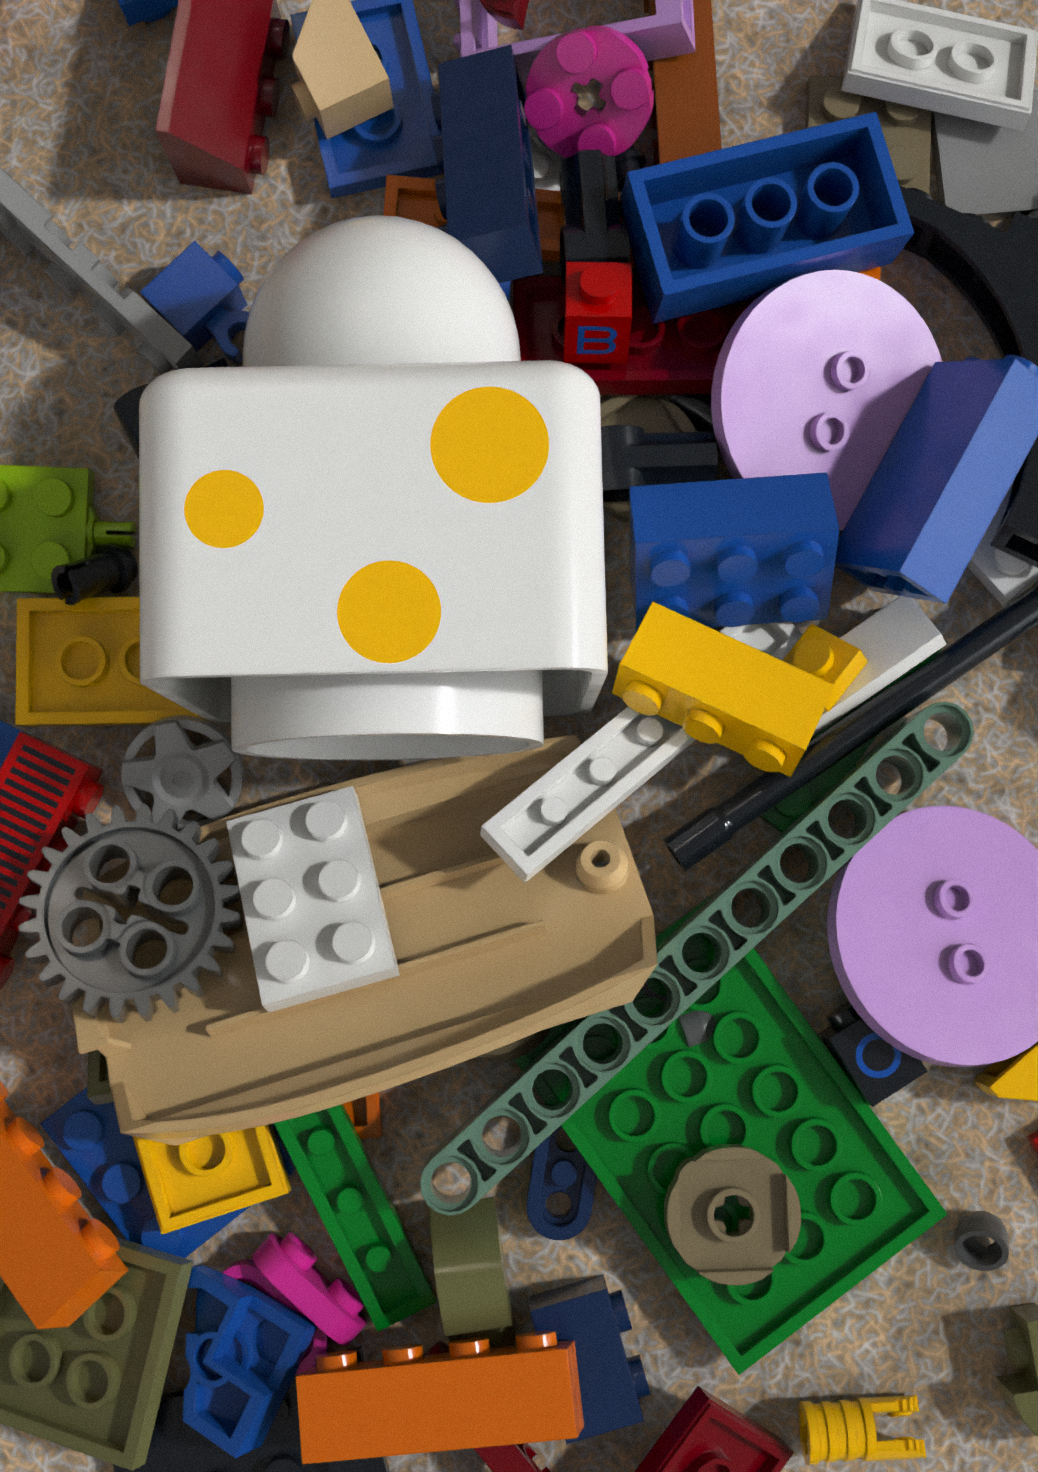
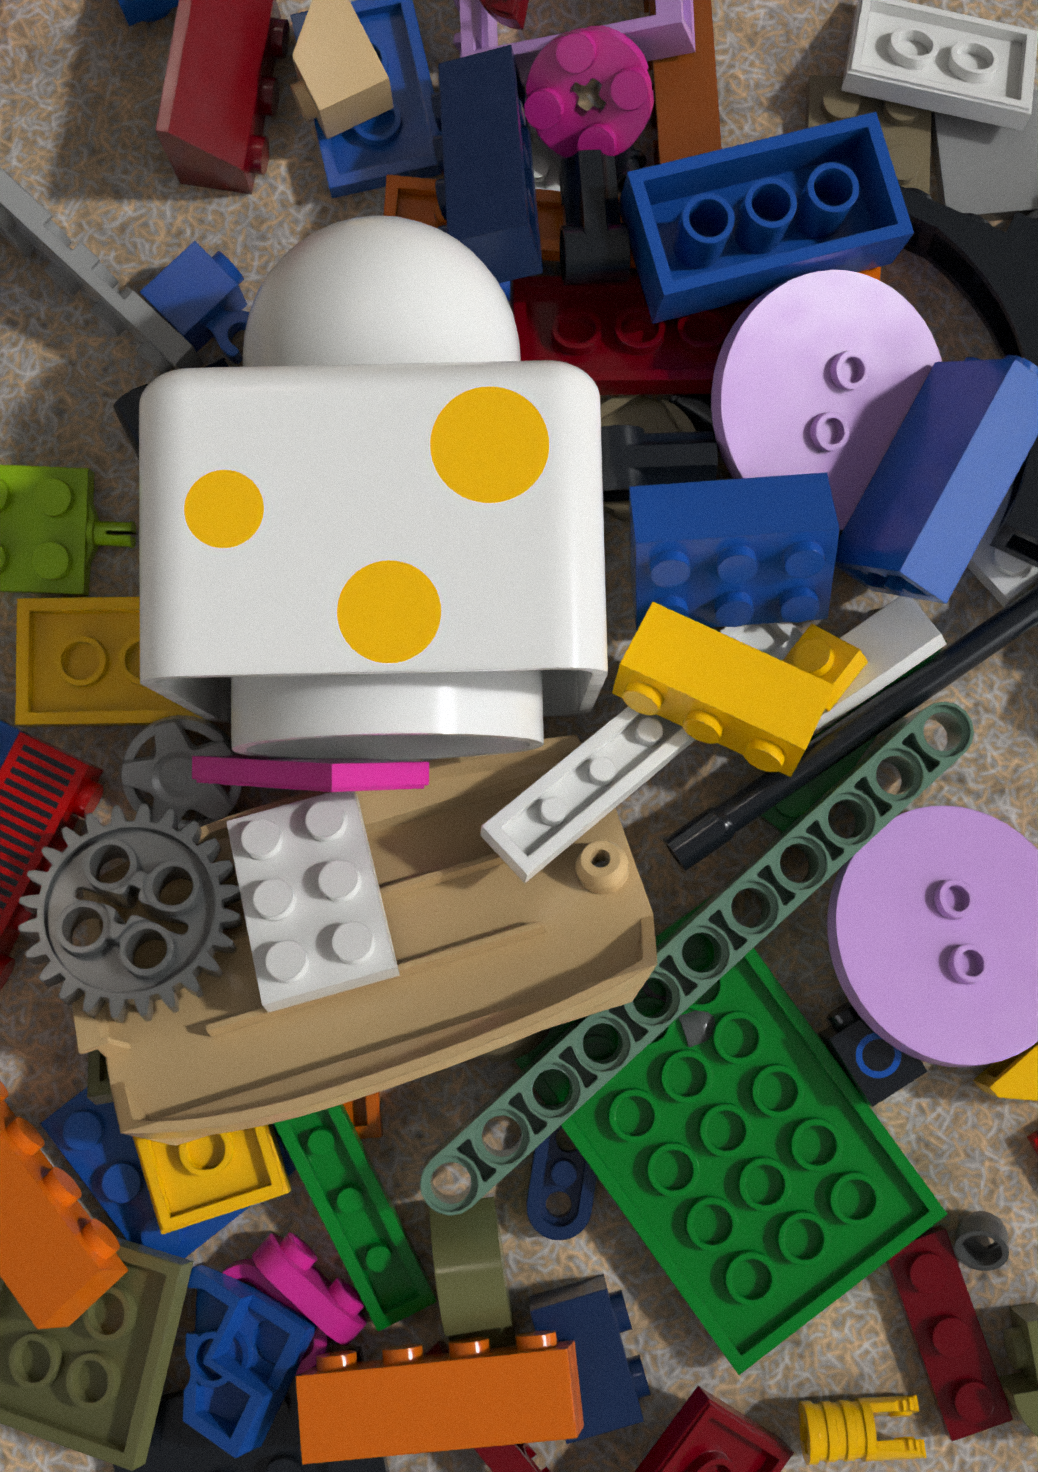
(108, 569): black pin -> none
(311, 773): none -> dark pink tile
(597, 312): red brick -> none
(759, 1241): dark tan plate -> none
(948, 1335): none -> dark red plate

